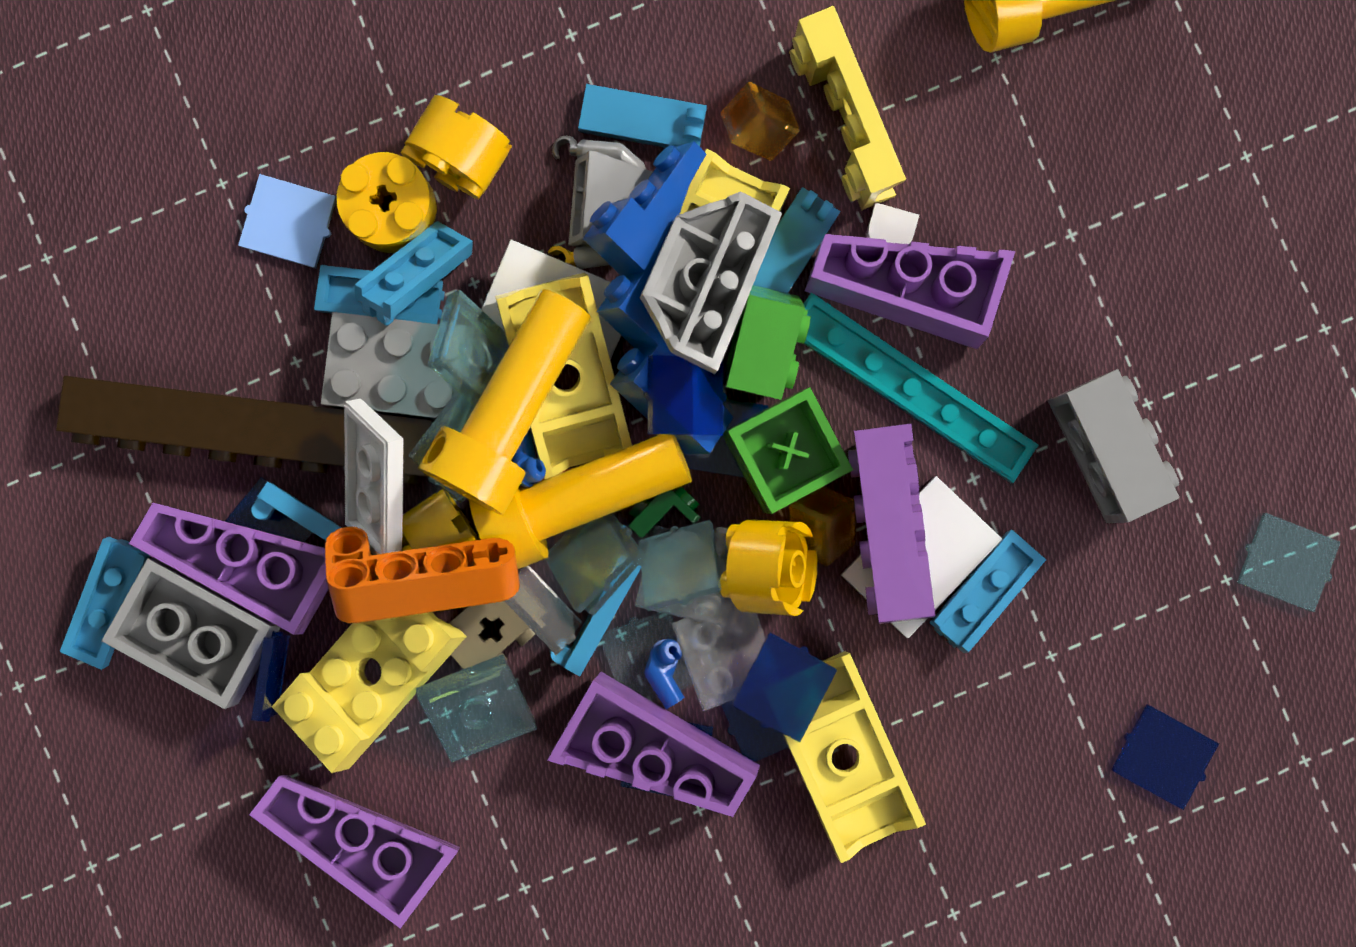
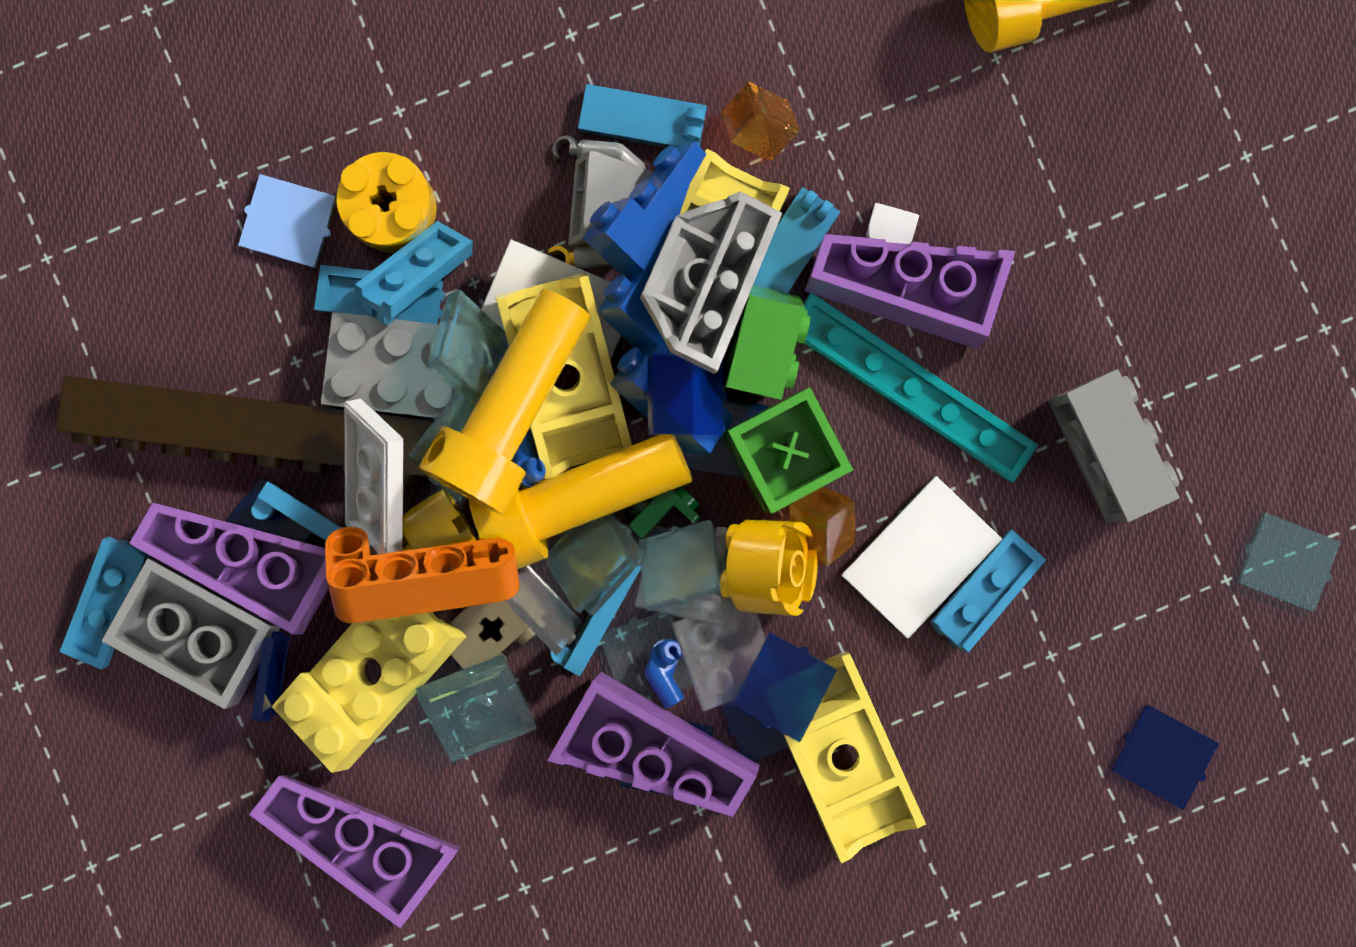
(457, 146): yellow brick -> none
(825, 54): light yellow piece -> none
(893, 524): medium lavender wedge -> none

